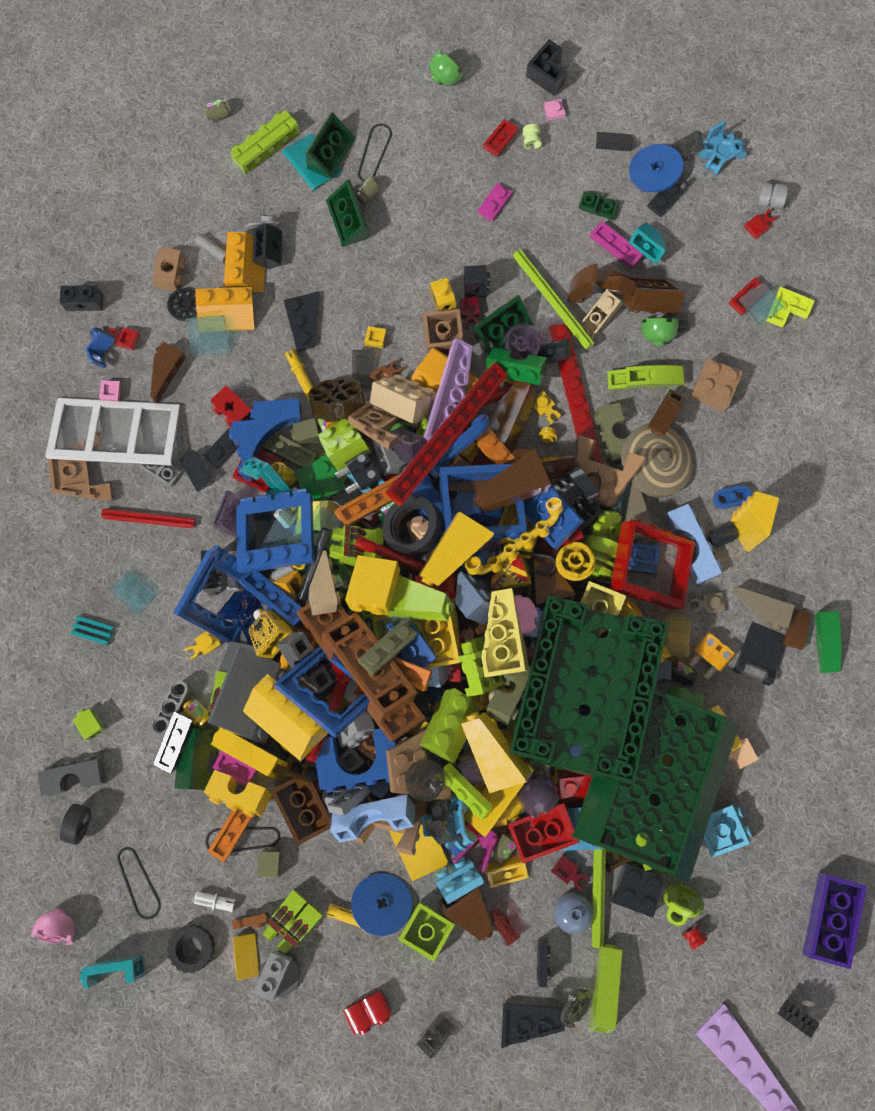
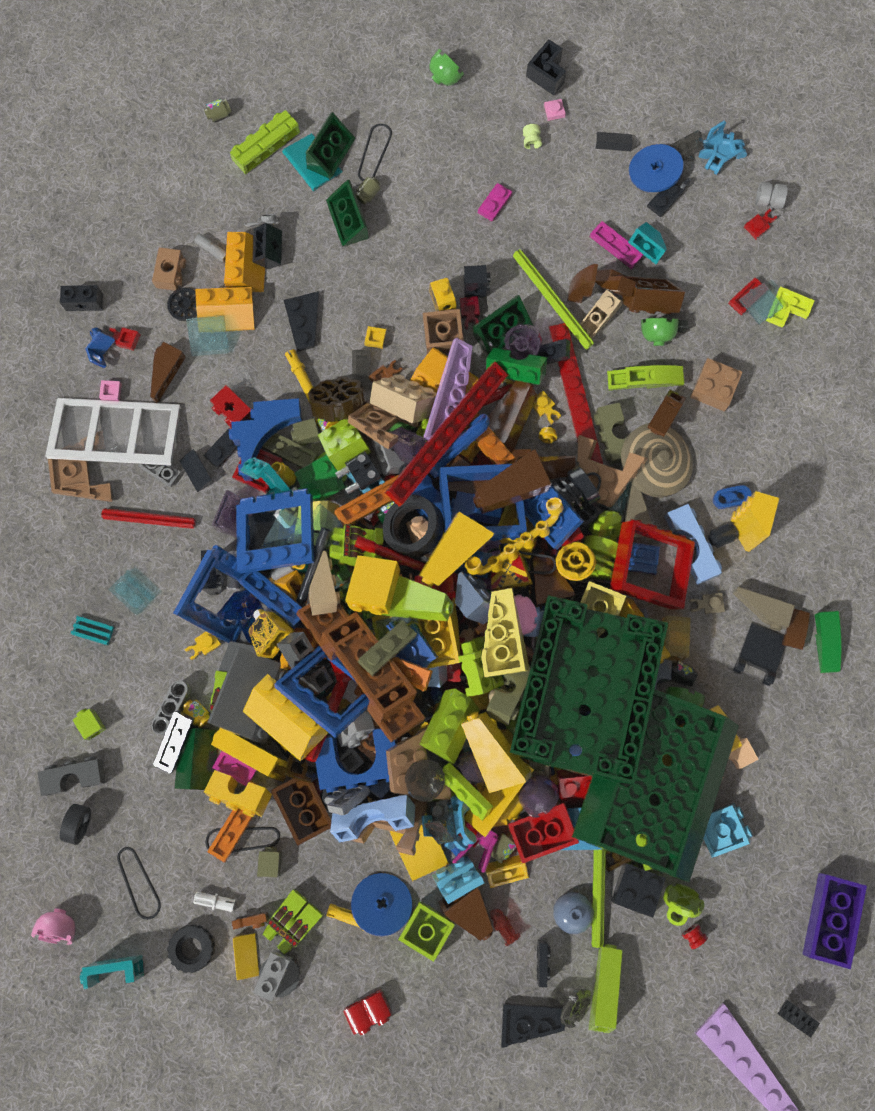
(435, 1035): clear smoke slope -> none
(500, 138): red plate -> none
(567, 871): dark red plate -> none
(596, 205): dark green slope -> none
(713, 652): light orange piece -> none

